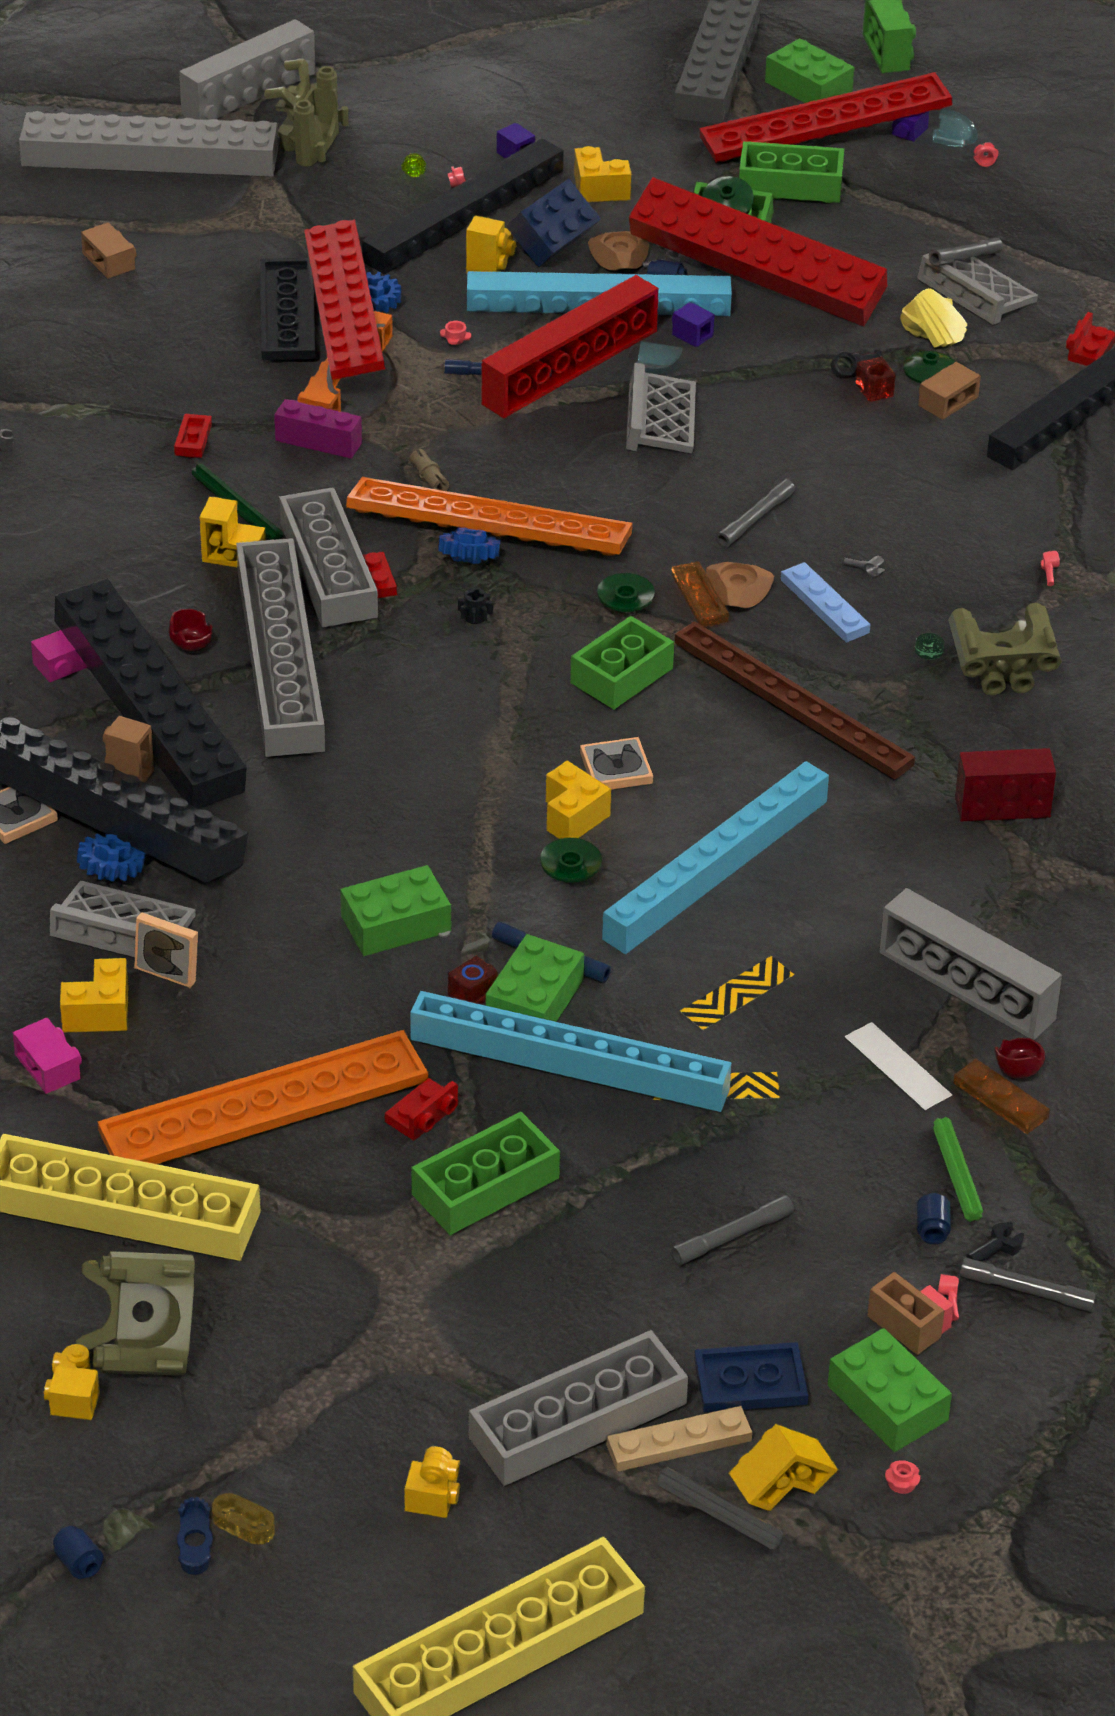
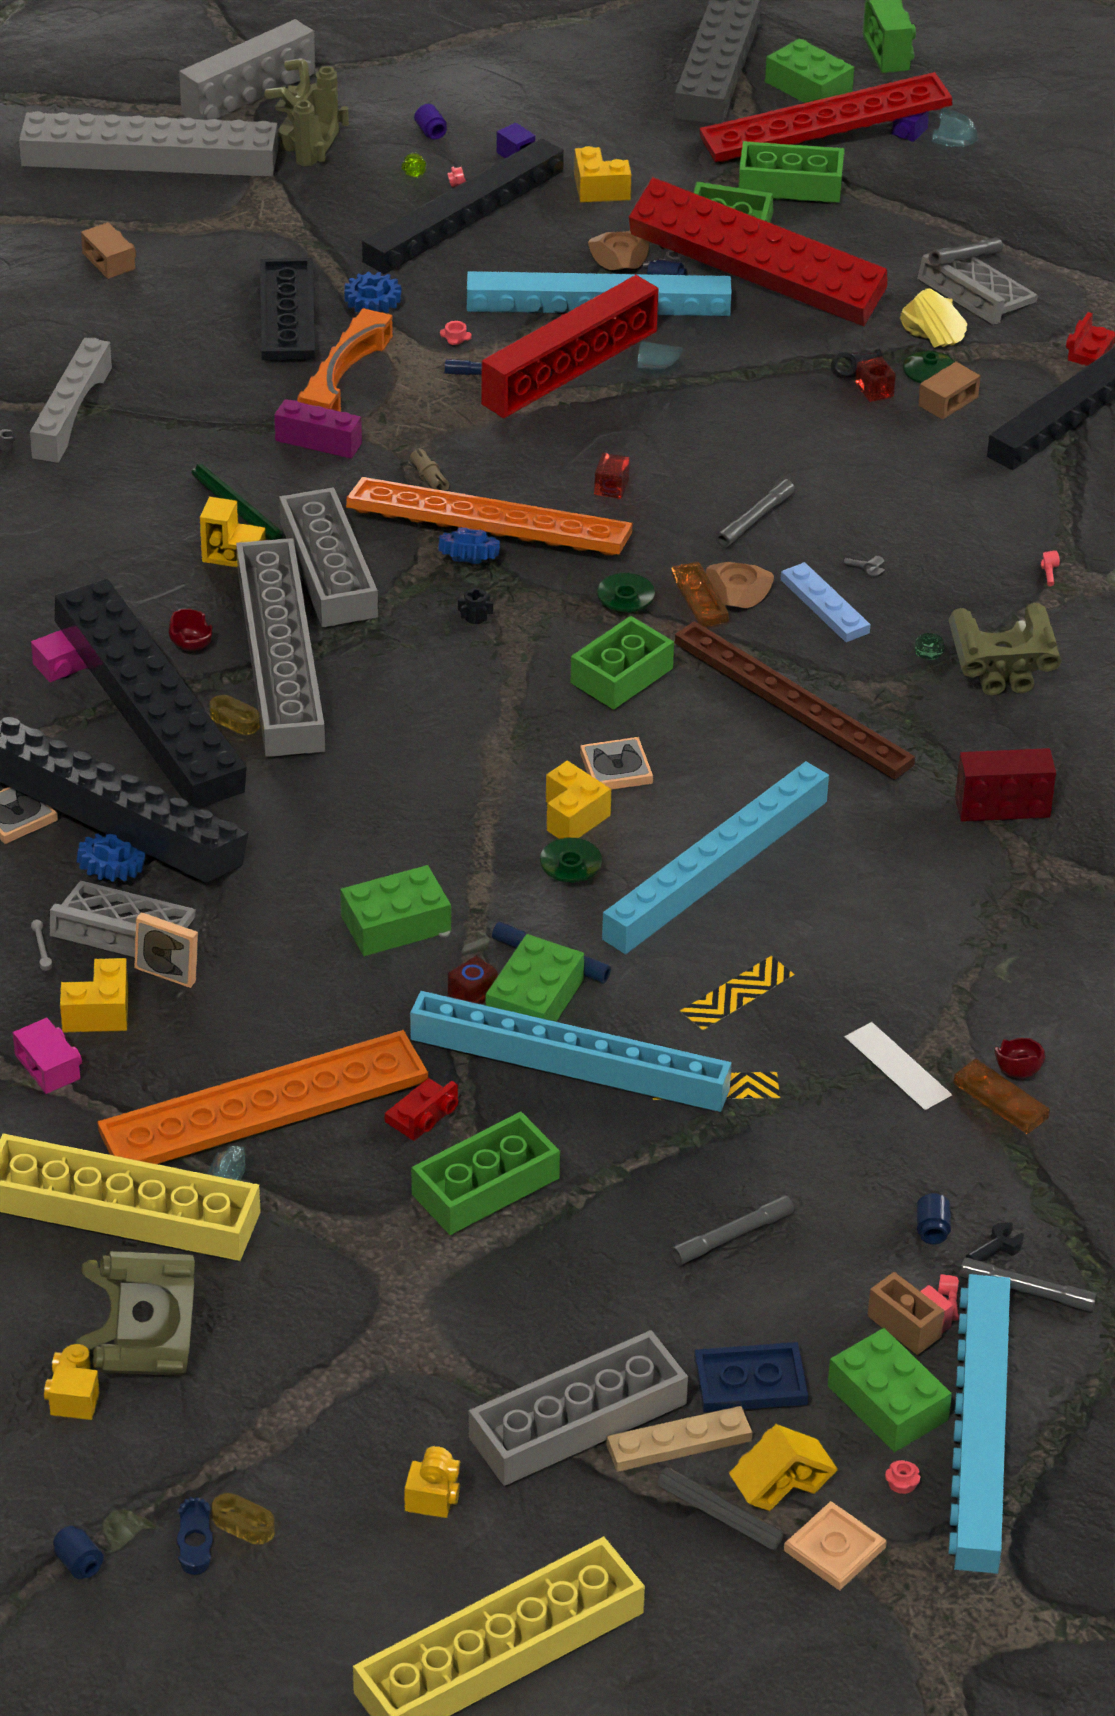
(45, 962): none -> light grey hinge
(54, 425): none -> light grey arch
(130, 747): medium nougat brick -> none
(193, 435): red plate -> none
(229, 1164): none -> clear light blue brick
(234, 714): none -> clear yellow beam
(344, 299): red plate -> none
(381, 574): red plate -> none
(430, 121): none -> dark purple brick
(488, 245): yellow brick -> none
(553, 222): dark blue brick -> none
(611, 475): none -> clear red brick
(640, 408): light grey fence -> none
(693, 324): dark purple brick -> none
(740, 195): dark green dish -> none
(835, 1545): none -> light nougat tile
(958, 1169): bright green axle -> none
(970, 963): light grey brick -> none
(981, 1424): none -> medium azure brick
(985, 160): coral plate -> none

